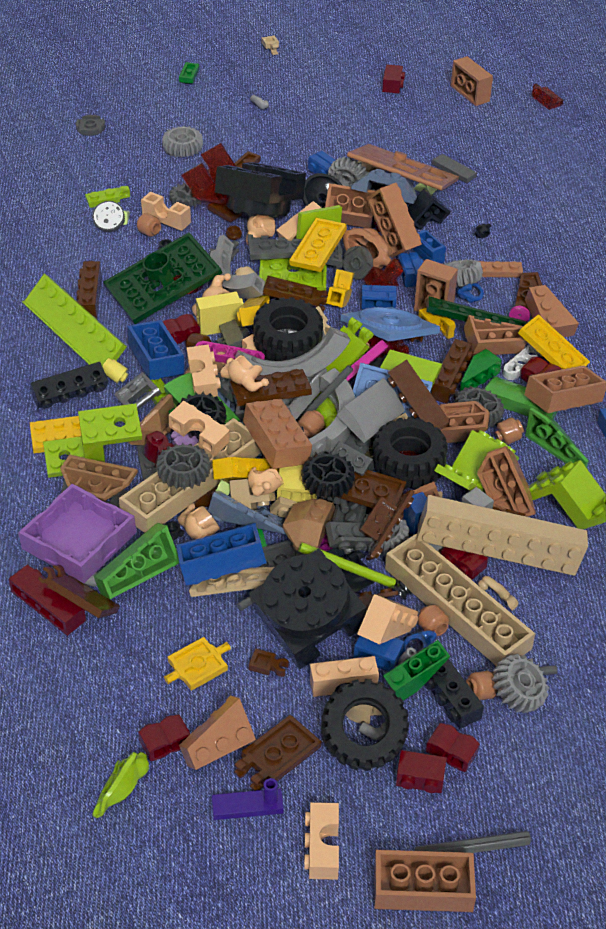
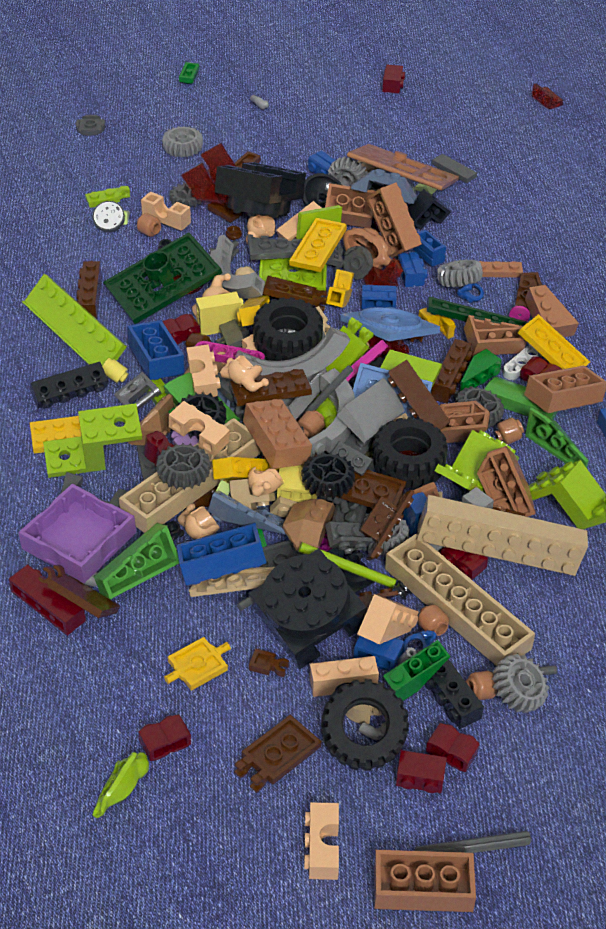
(97, 477): medium nougat wedge -> none
(219, 735): nougat wedge -> none
(249, 803): dark purple piece -> none
(271, 43): tan plate -> none
(434, 281): nougat brick -> none
(471, 81): nougat brick -> none
(482, 230): black plate -> none
(487, 582): tan arm -> none

